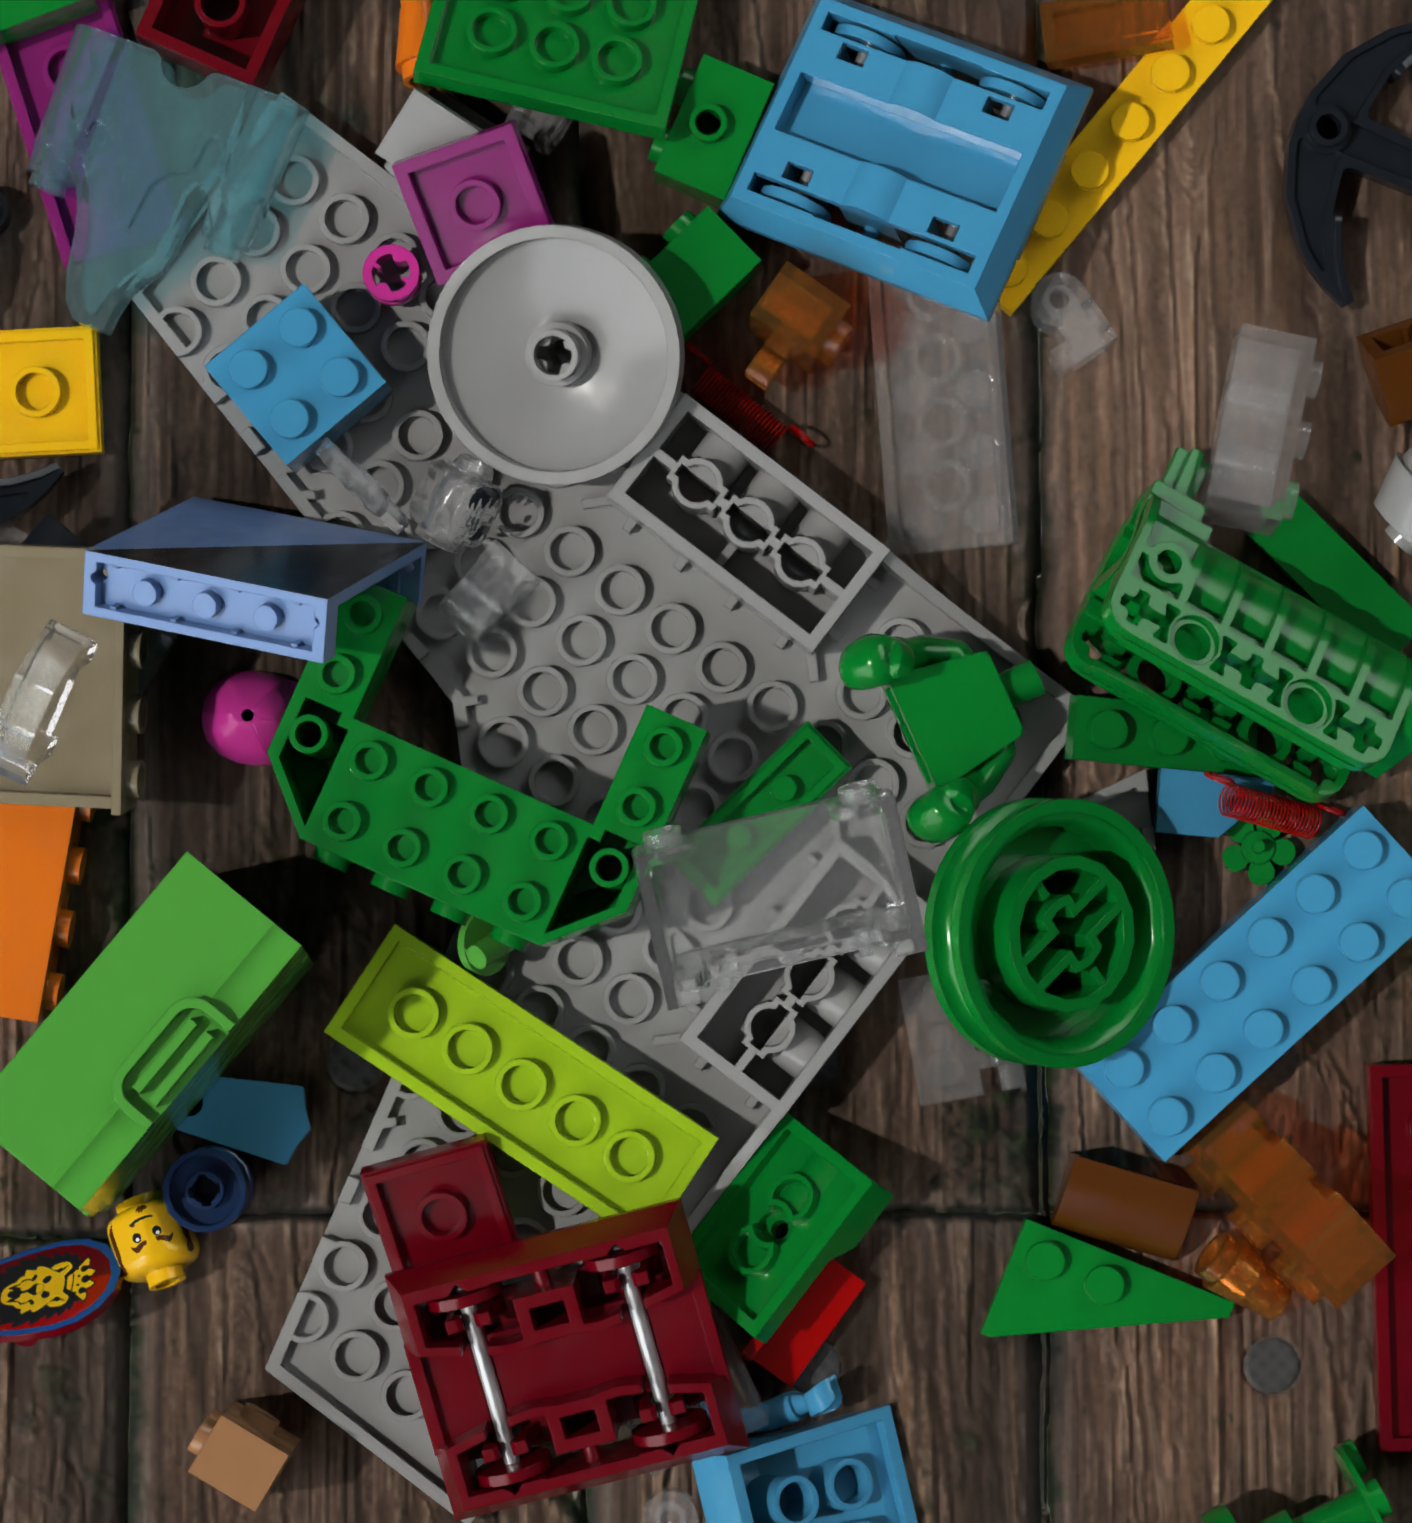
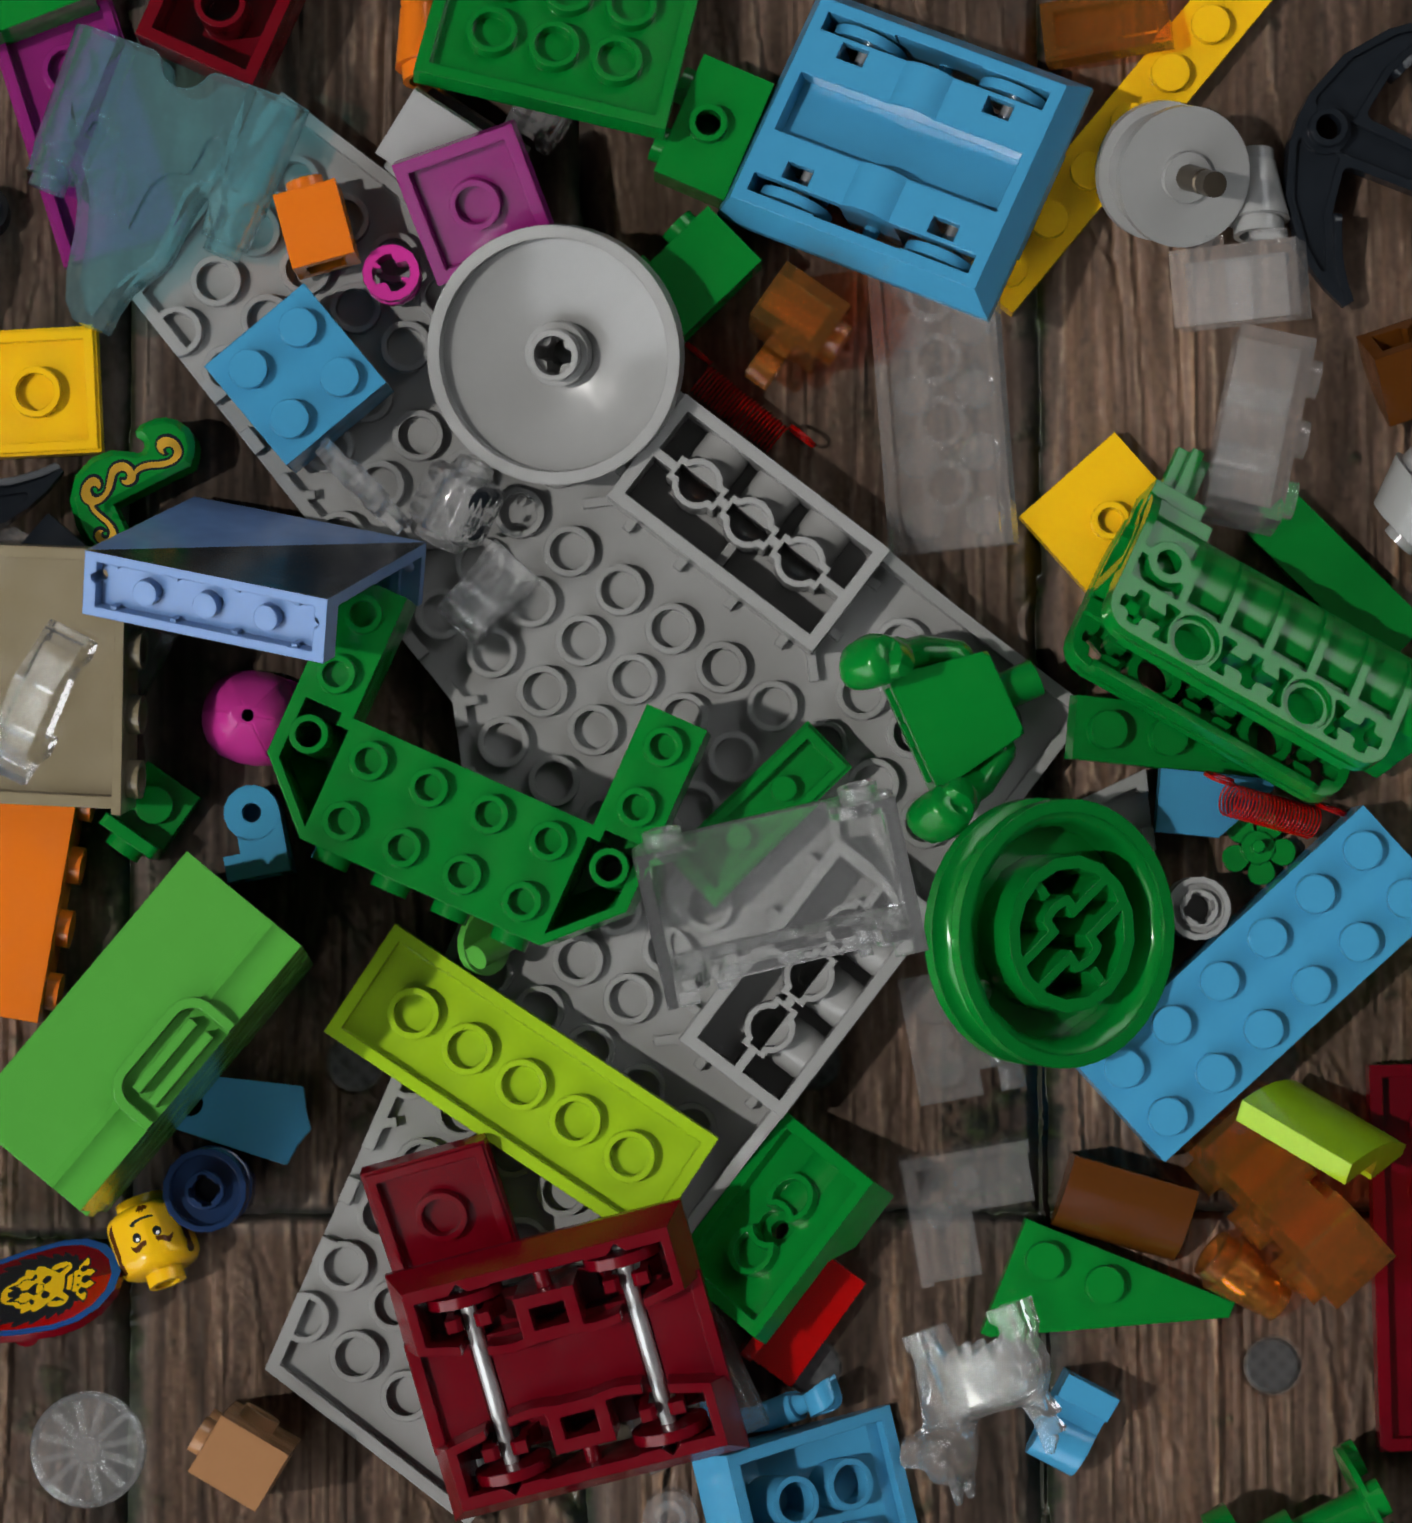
(88, 1449): none -> clear wheel
(124, 477): none -> green animal
(154, 820): none -> green bracket
(262, 836): none -> dark azure leg
(316, 226): none -> orange brick
(945, 1189): none -> clear panel
(972, 1382): none -> clear animal
(1070, 315): clear leg -> none
(1084, 1412): none -> dark azure leg
(1088, 507): none -> yellow plate
(1172, 173): none -> light grey wheel
(1191, 908): none -> light grey wheel
(1240, 282): none -> clear brick
(1265, 199): none -> light grey cone
(1318, 1131): none -> lime slope

